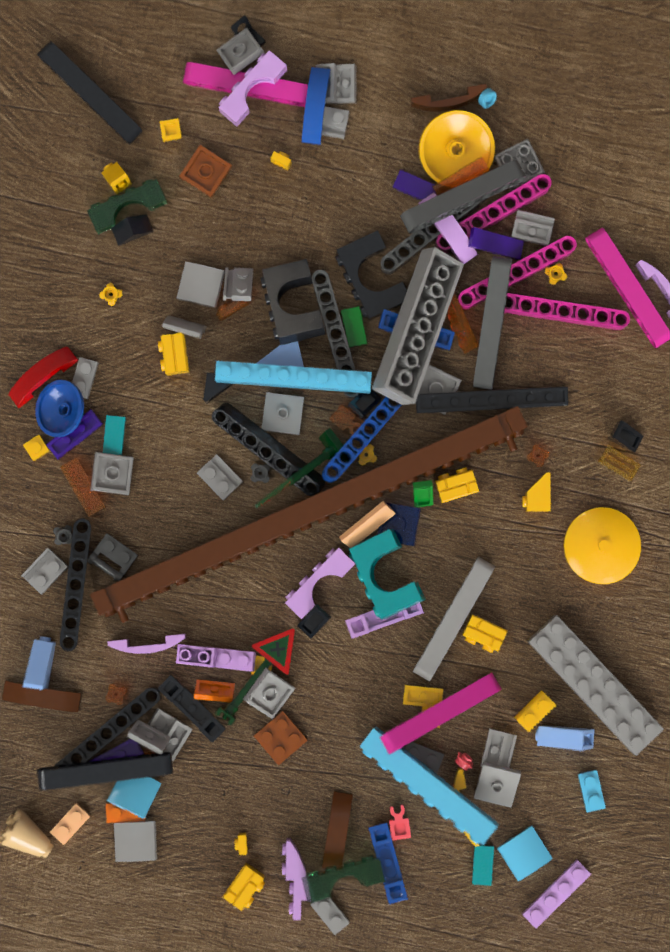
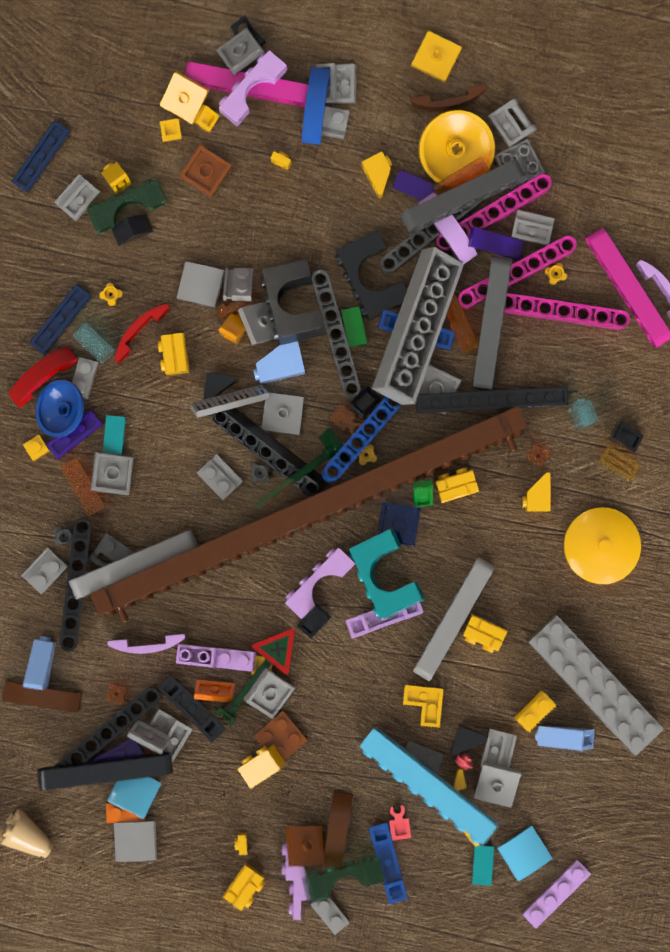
(41, 156): none -> dark blue tile
(60, 319): none -> dark blue tile
(70, 823): light nougat plate -> none
(77, 197): none -> light grey plate
(89, 92): black beam -> none
(93, 343): none -> clear light blue brick
(133, 564): none -> light grey beam
(156, 313): none -> red slope
(184, 97): none -> yellow plate
(184, 326): light grey slope -> none
(206, 118): none -> yellow plate
(229, 401): none -> light grey tile
(233, 328): none -> light orange slope
(257, 322): none -> light grey plate
(261, 766): none -> yellow brick
(293, 377): medium azure brick -> none
(305, 846): none -> dark orange plate
(367, 525): light nougat tile -> none
(377, 171): none -> yellow slope
(436, 56): none -> yellow plate
(440, 713): dark pink beam -> none
(465, 739): none -> black slope
(487, 98): medium azure tile -> none
(508, 127): none -> light grey plate
(582, 414): none -> clear light blue brick
(591, 791): medium azure plate -> none

